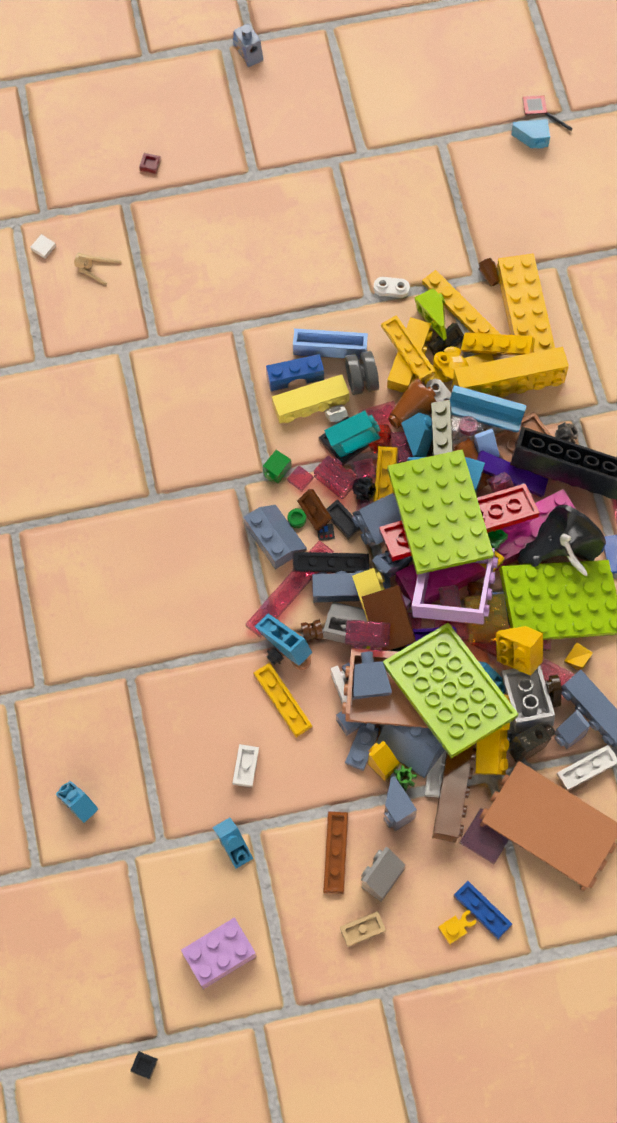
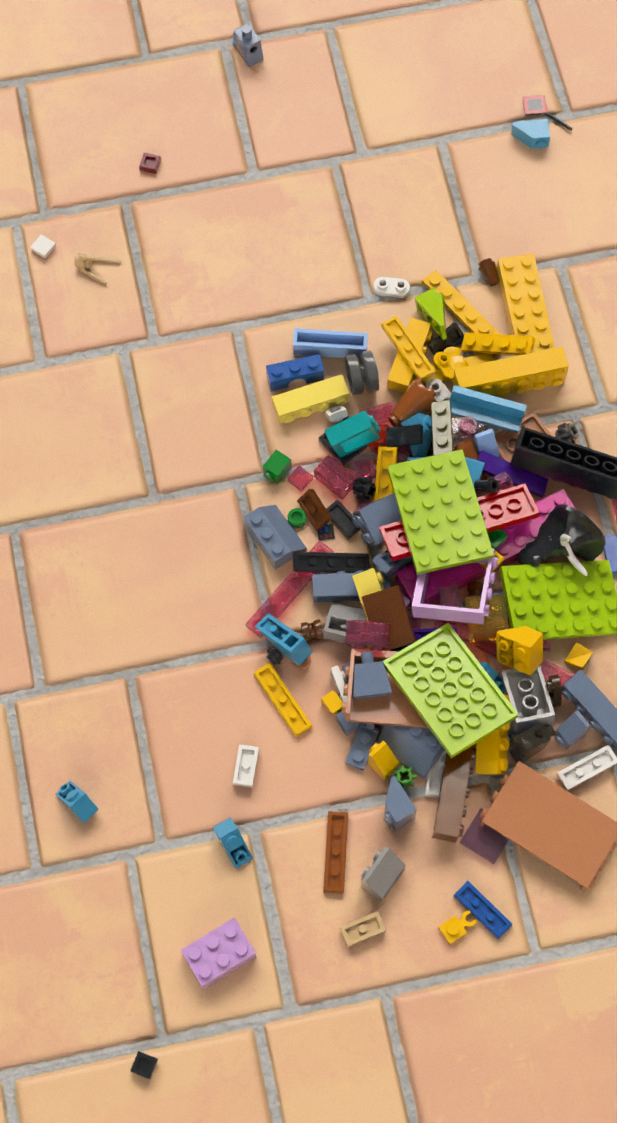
(332, 701): none -> yellow slope
(404, 435): none -> black tile
(489, 485): none -> black pin

